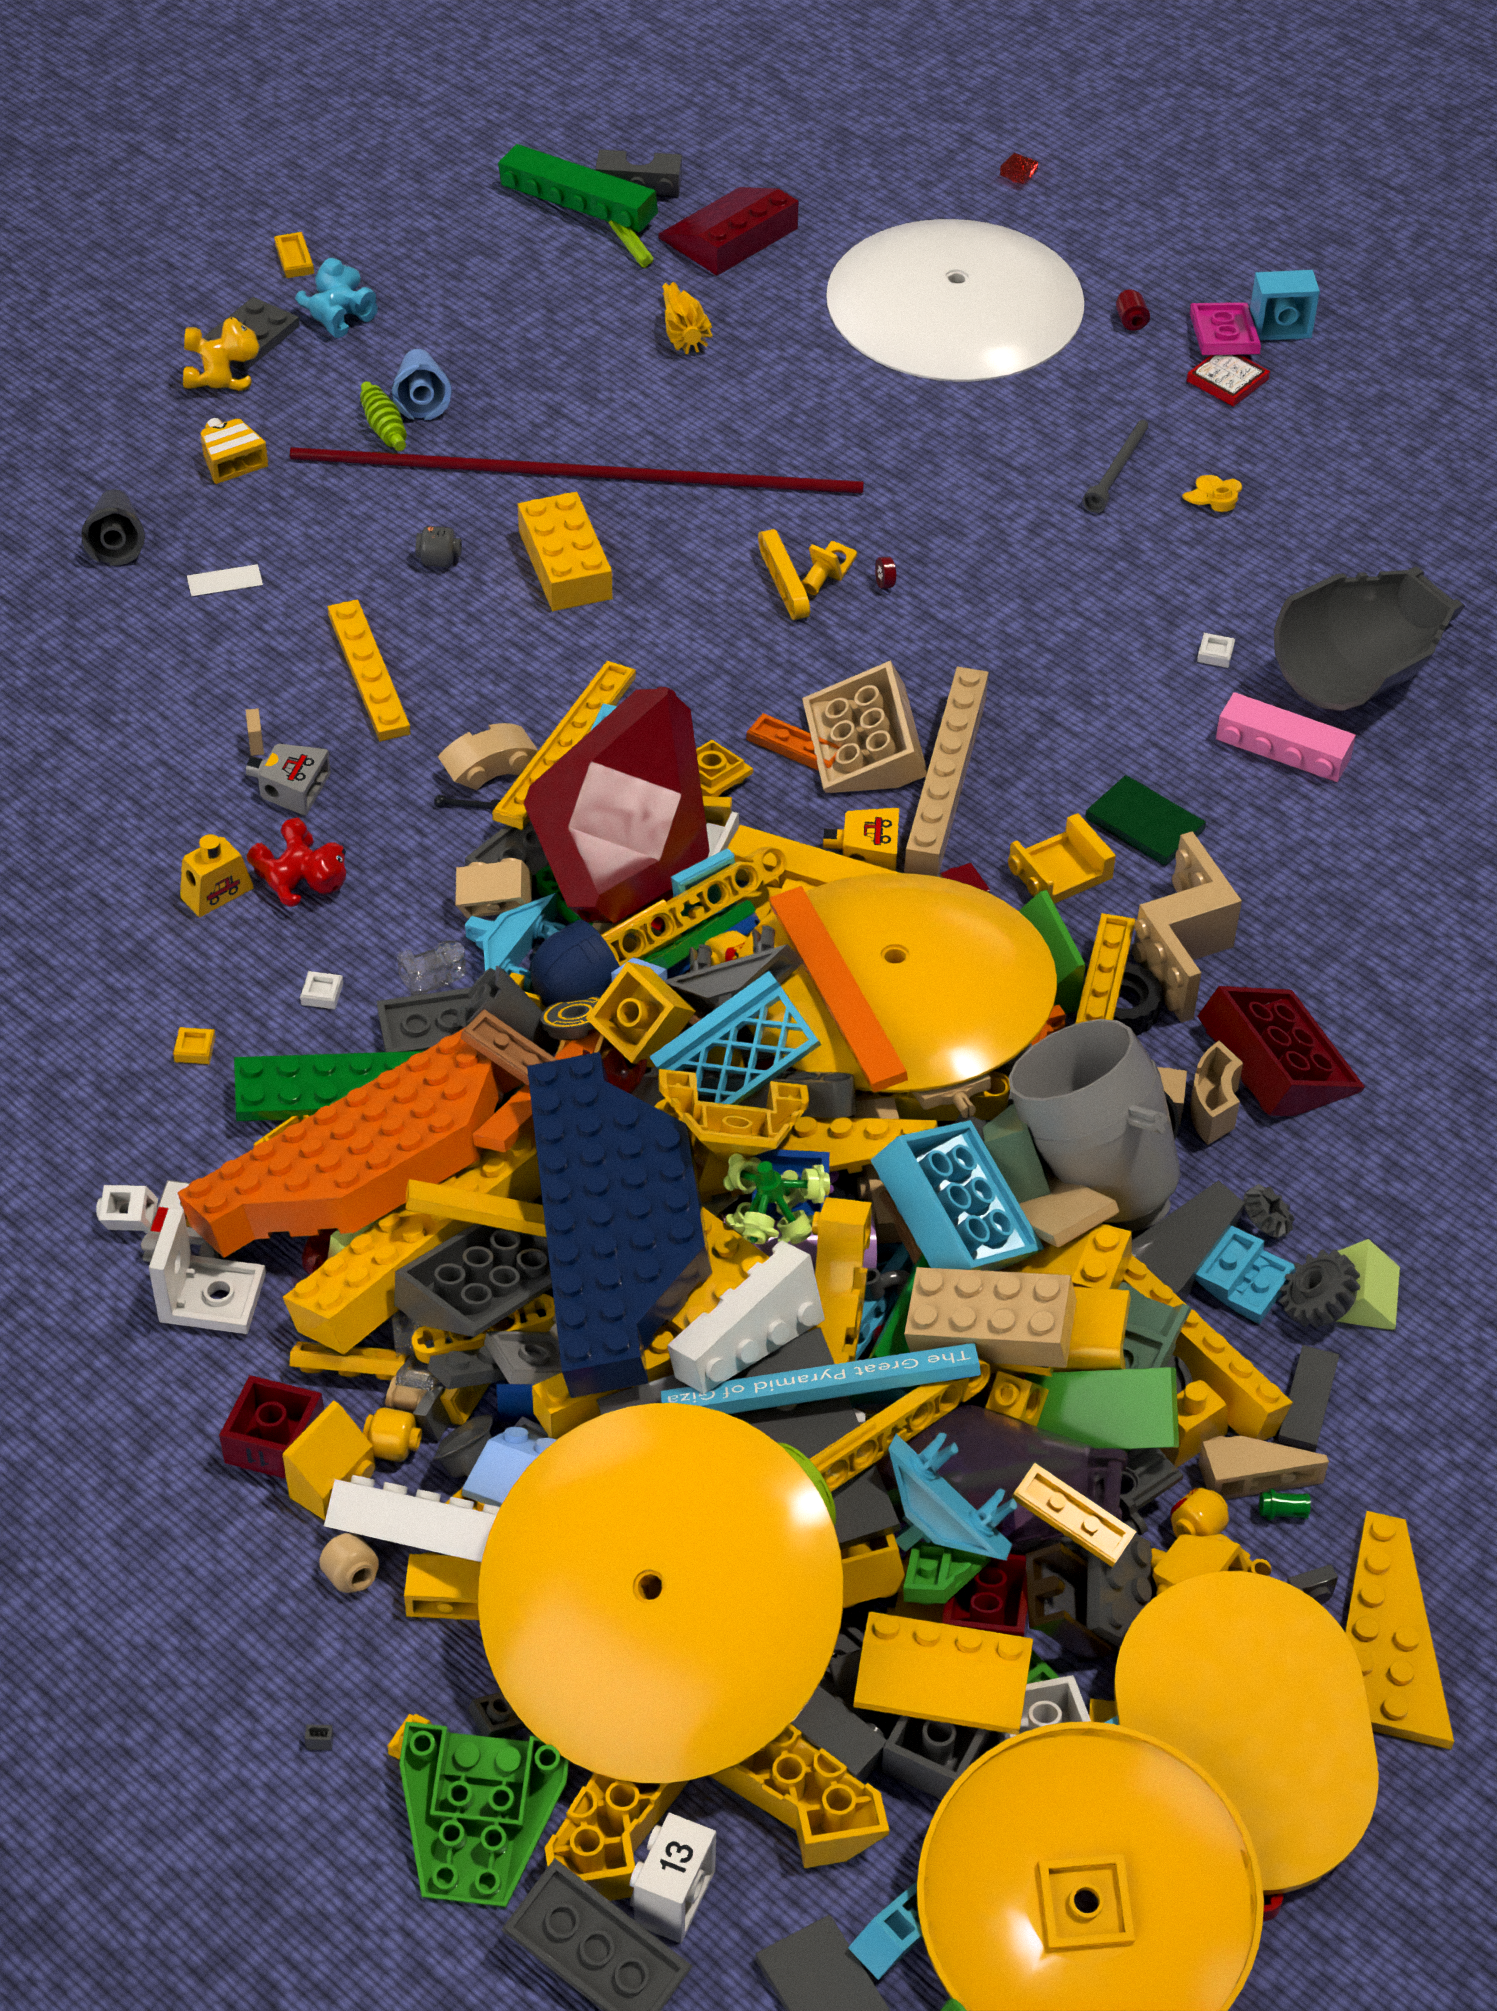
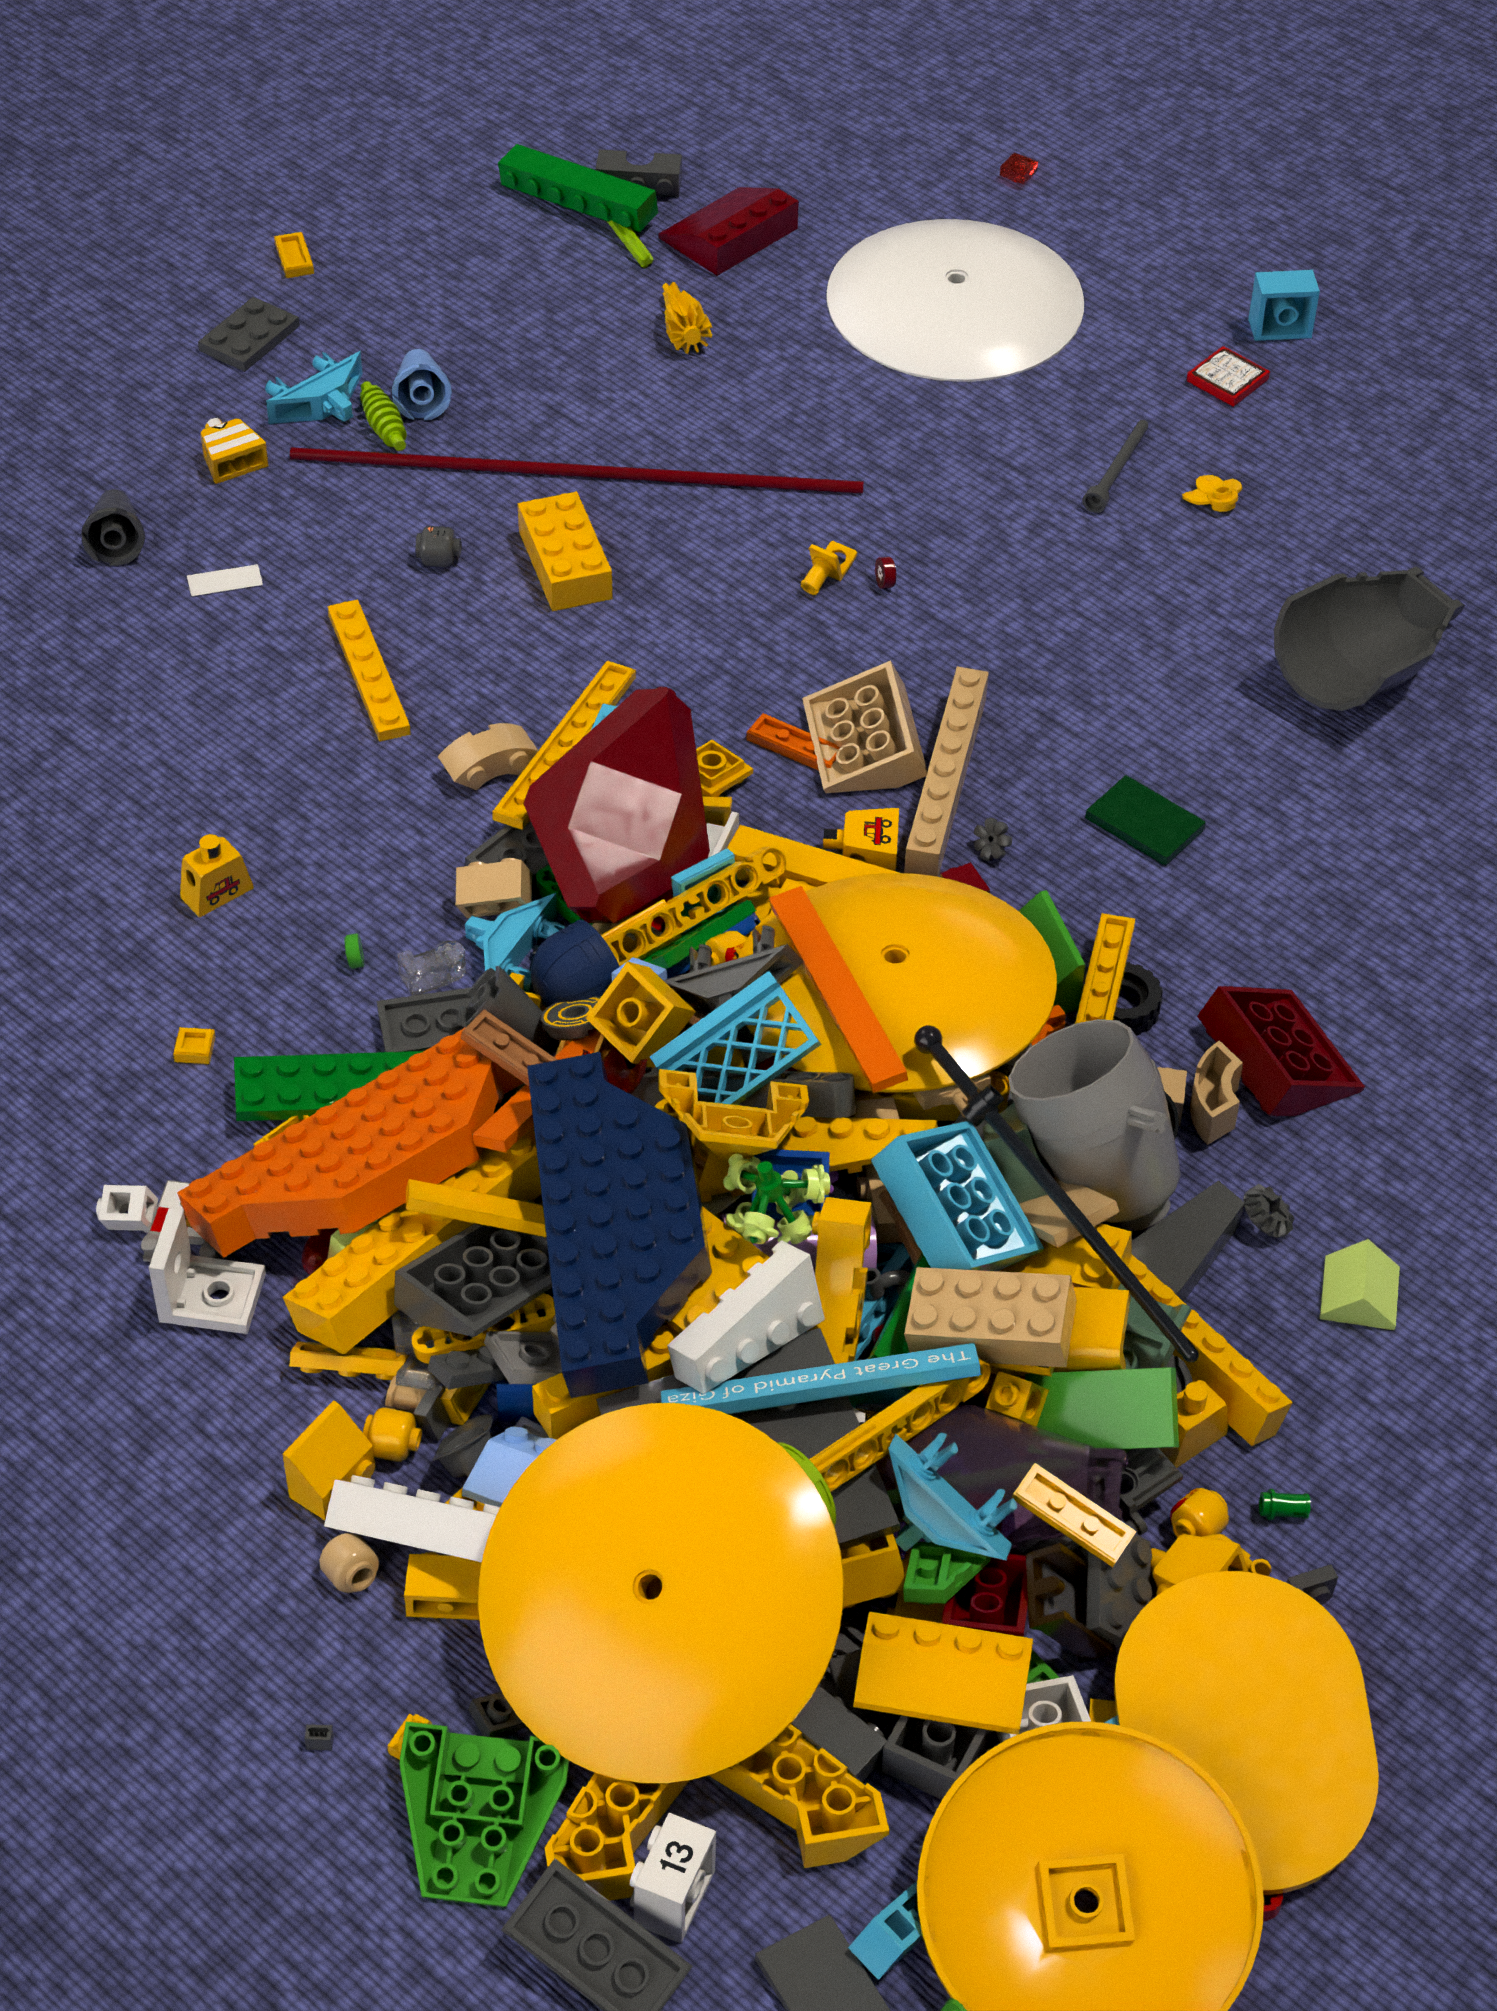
(235, 344): yellow animal -> none
(254, 732): tan tile -> none
(266, 1423): dark red brick -> none
(291, 775): light grey torso -> none
(317, 396): none -> medium azure connector
(321, 868): red animal -> none
(321, 990): white tile -> none
(336, 297): medium azure animal -> none
(354, 951): none -> bright green tile
(441, 801): black hinge -> none
(784, 574): yellow beam -> none
(984, 1106): none -> black bar
(992, 839): none -> dark grey plant
(1064, 862): yellow panel -> none
(1132, 310): dark red brick -> none
(1186, 926): tan bracket -> none
(1216, 650): white tile -> none
(1224, 328): dark pink tile -> none
(1244, 1274): medium azure slope -> none
(1251, 1466): tan slope -> none
(1285, 737): bright pink brick -> none
(1309, 1398): dark grey tile -> none
(1320, 1289): dark grey gear -> none
(1394, 1637): yellow wing -> none

